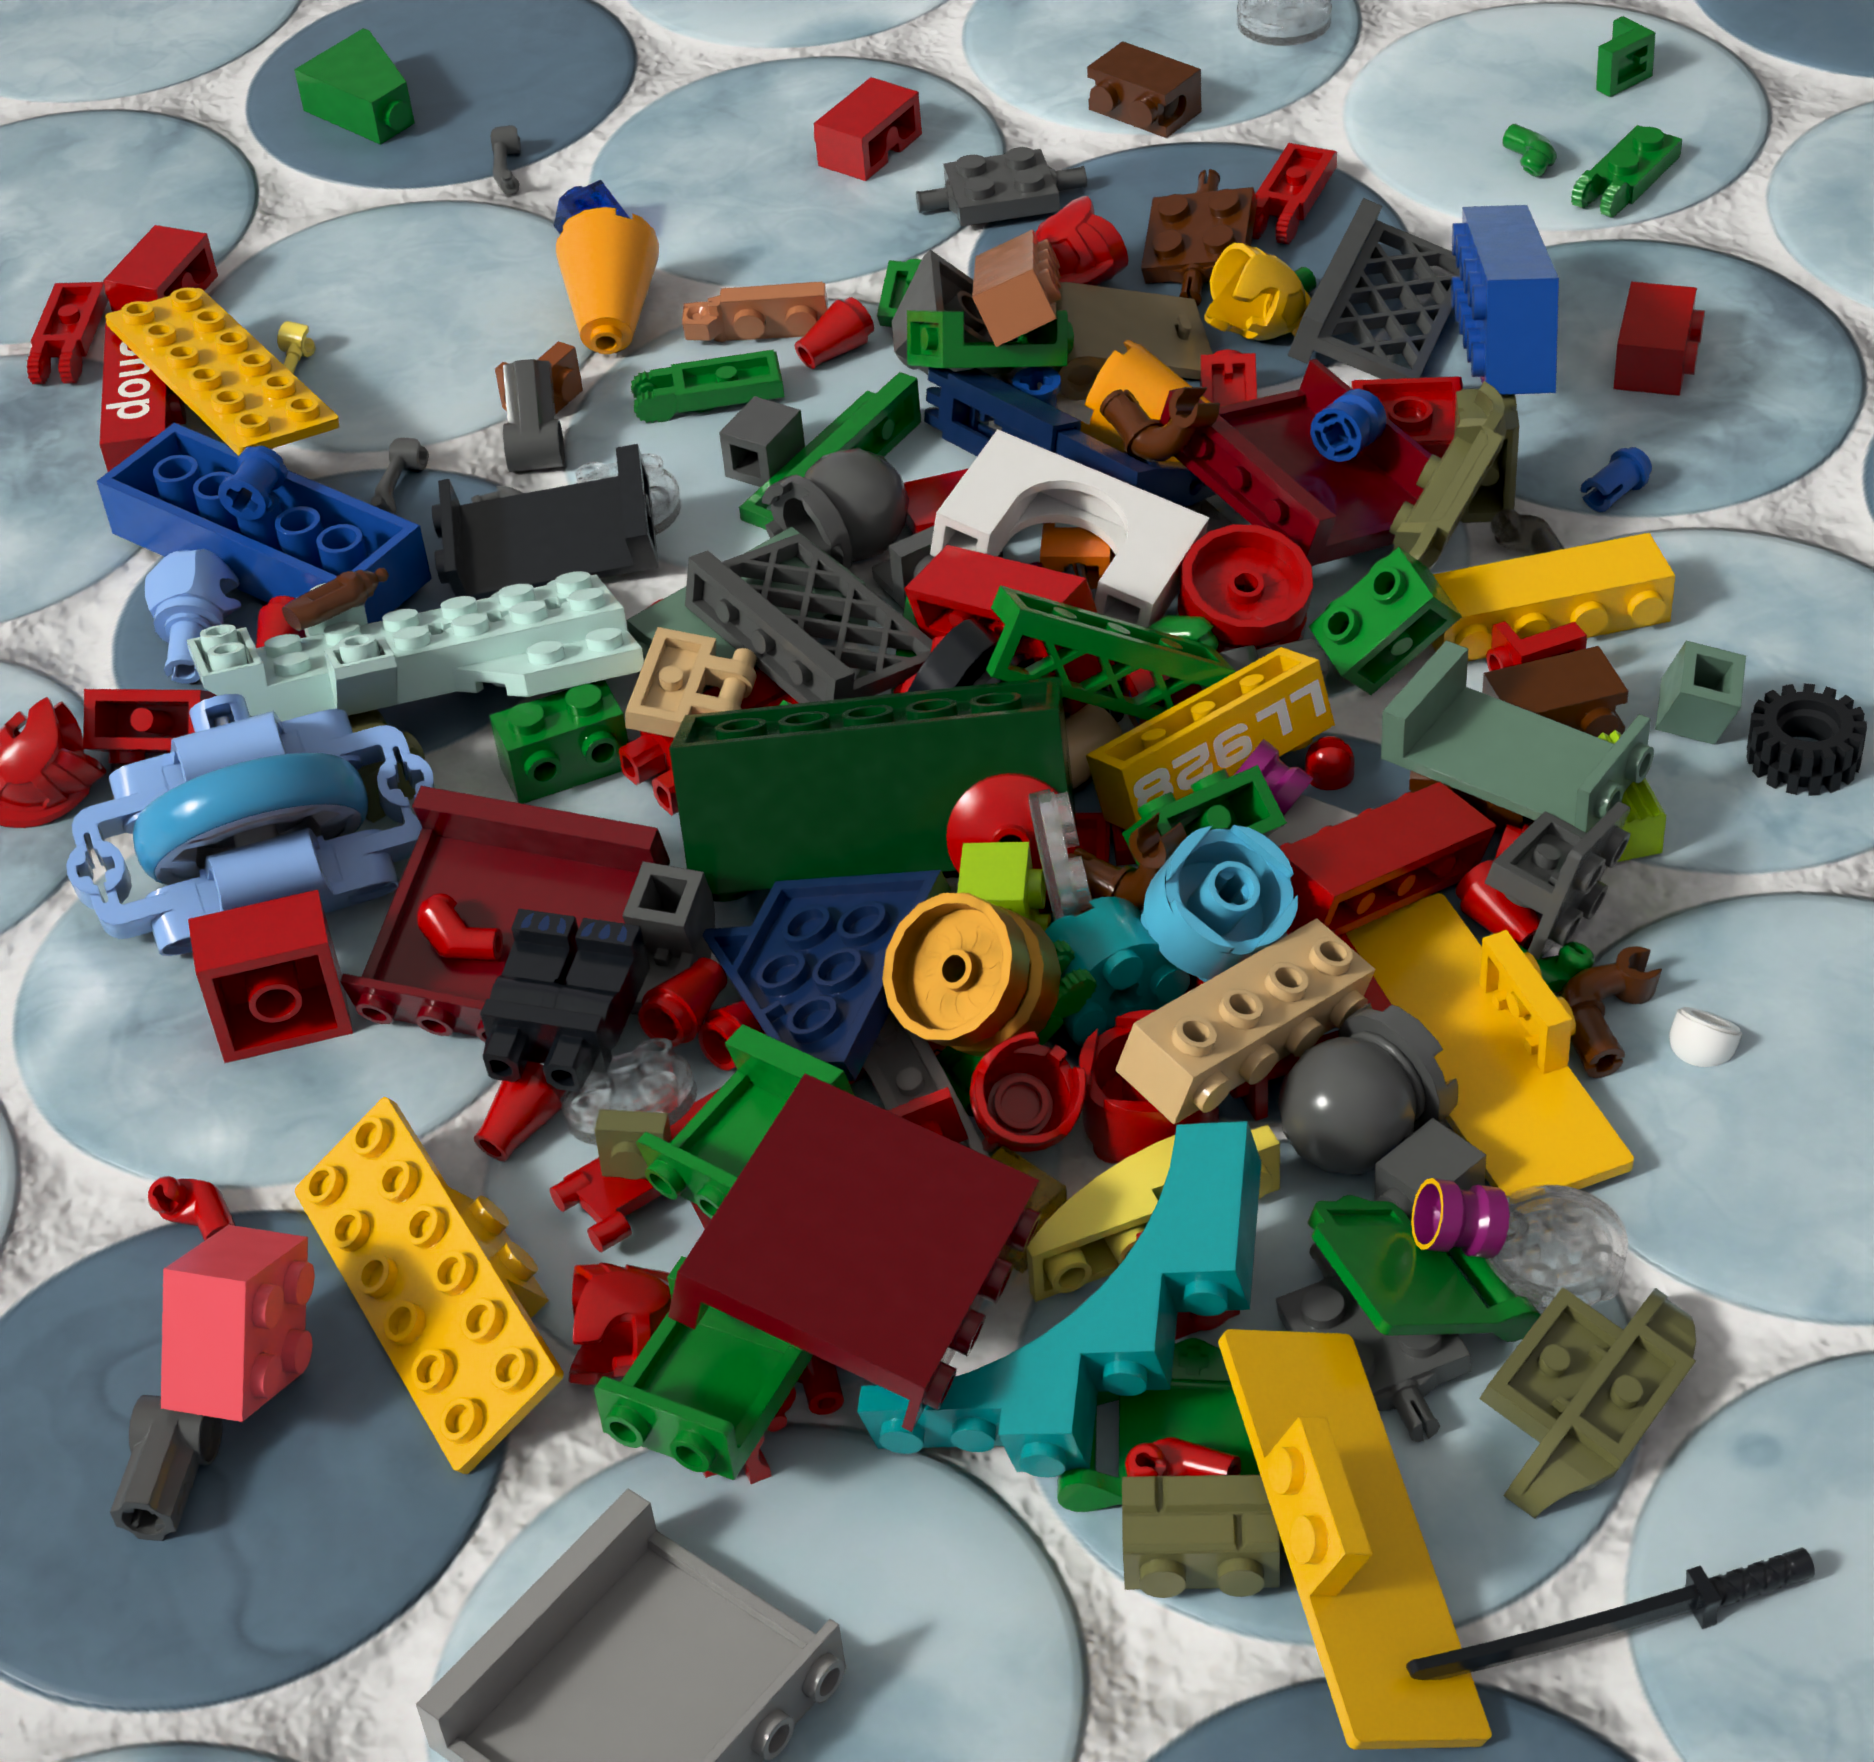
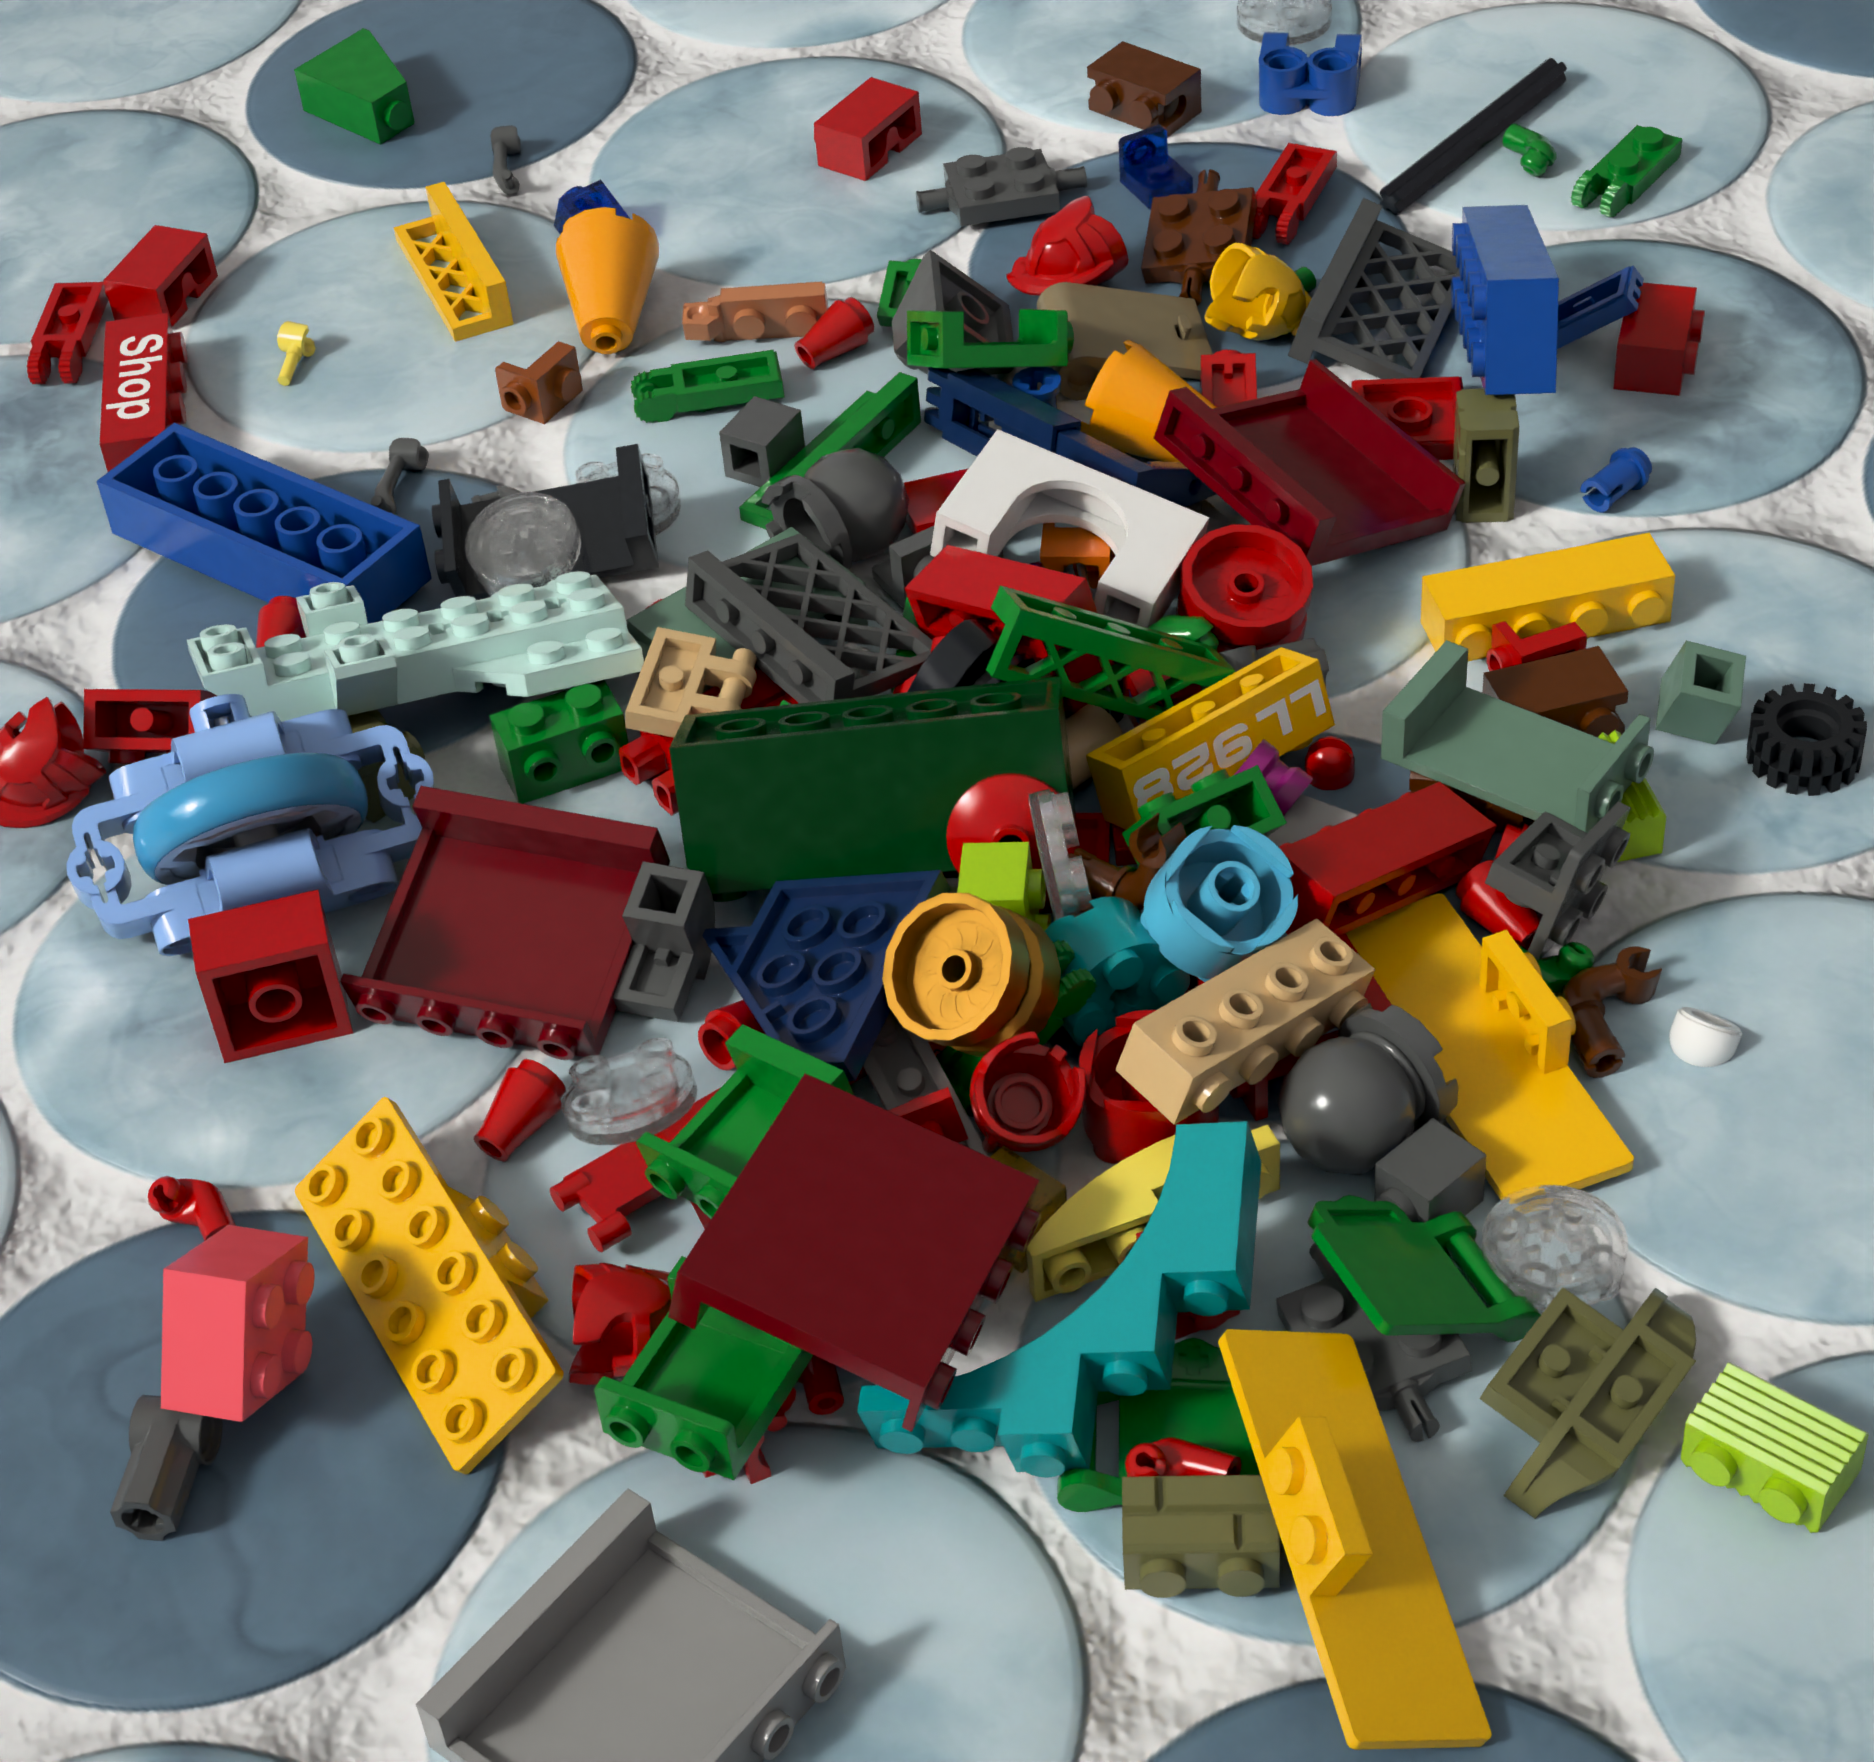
(185, 598): light blue piece -> none
(221, 371): yellow bracket -> none
(248, 489): blue bush -> none
(333, 598): reddish brown piece -> none
(451, 936): red arm -> none
(468, 267): none -> yellow fence
(522, 541): none -> clear tile
(532, 433): dark grey piece -> none
(562, 997): black hips -> none
(617, 1137): olive plate -> none
(682, 1002): red cone -> none
(1016, 286): nougat brick -> none
(1148, 168): none -> clear blue bracket
(1148, 436): reddish brown piece -> none
(1322, 81): none -> blue piece
(1348, 425): blue wheel -> none
(1384, 621): green brick -> none
(1451, 482): olive plate -> none
(1460, 1218): magenta wheel -> none
(1472, 136): none -> black axle
(1524, 533): clear smoke arm -> none
(1598, 305): none -> blue tile
(1625, 58): green bracket -> none
(1699, 1596): black sword -> none
(1772, 1448): none -> lime brick

